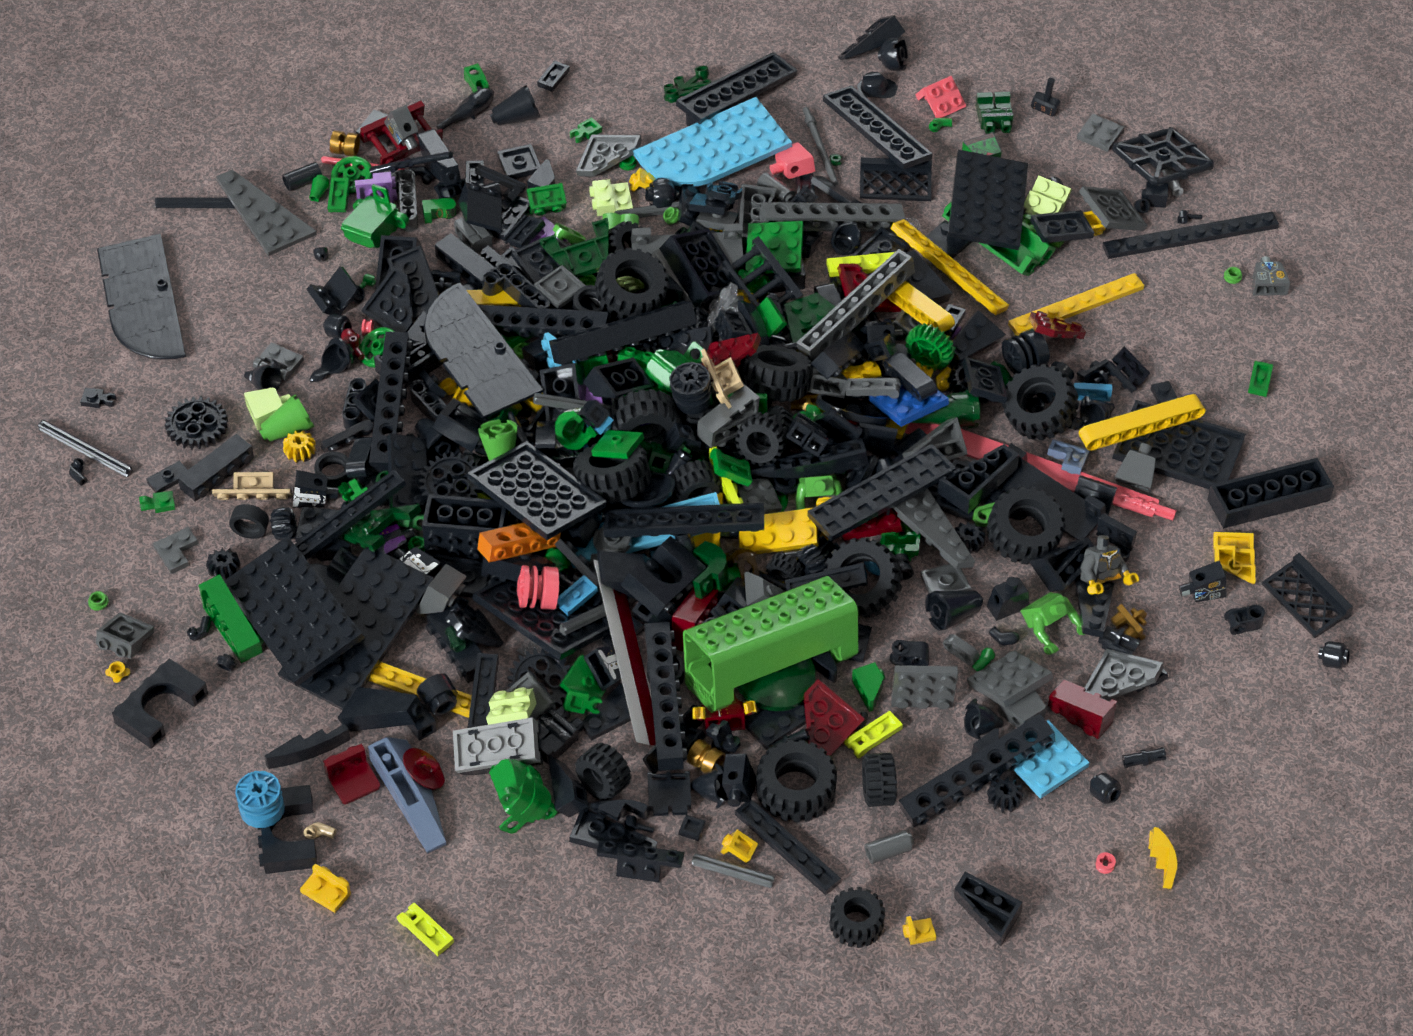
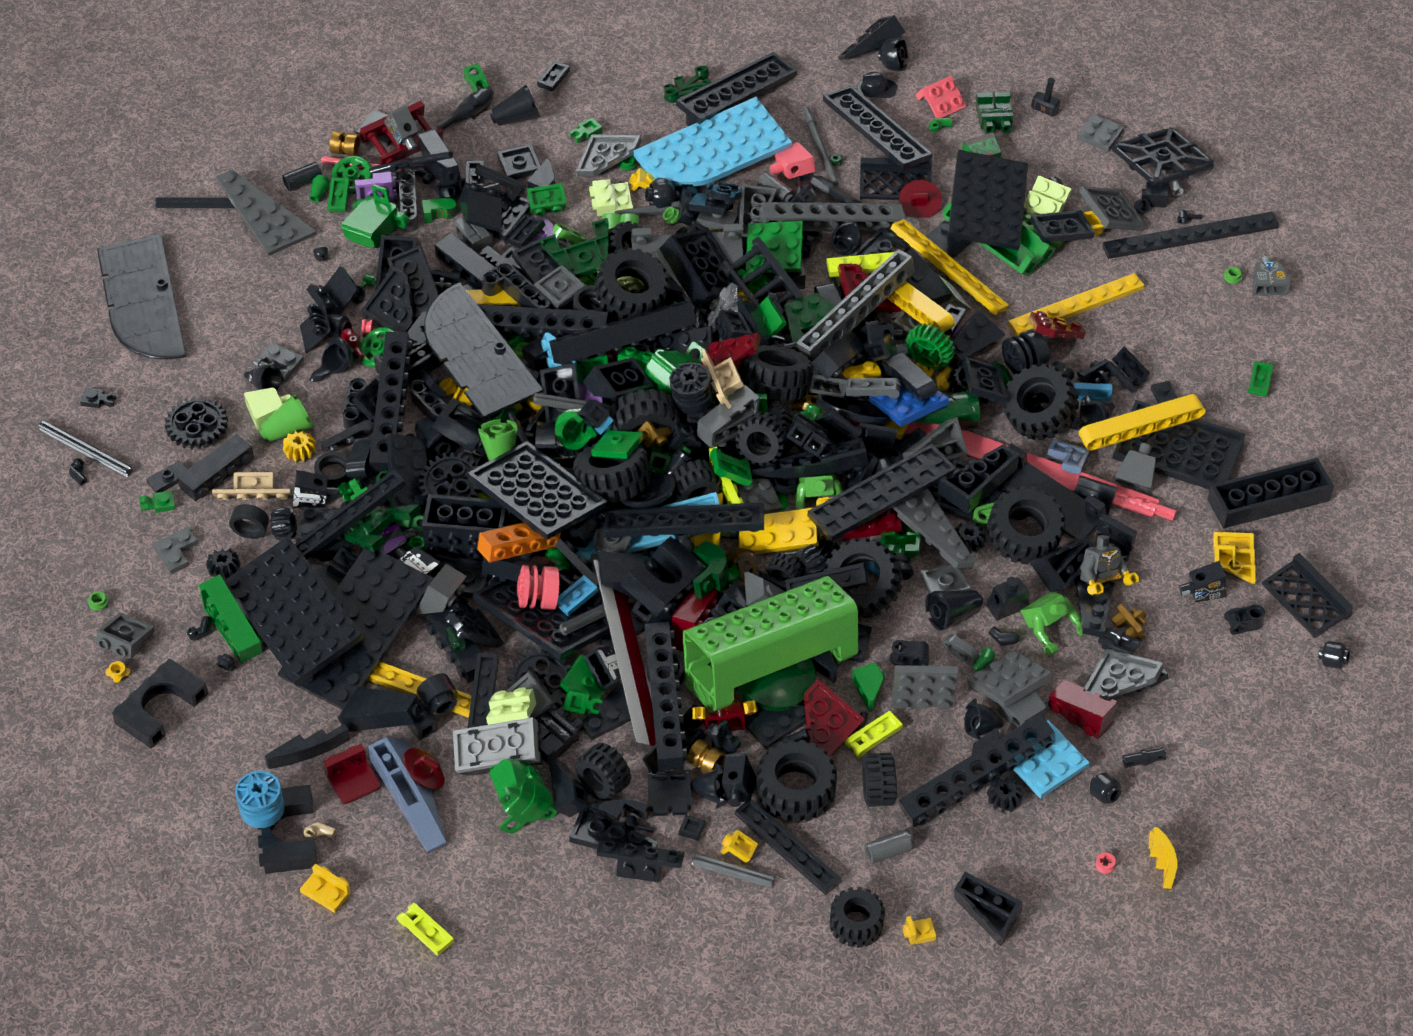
(315, 326): none -> black hinge
(654, 436): none -> pearl gold bracket
(920, 199): none -> dark red shield
(955, 292): none -> white sticker

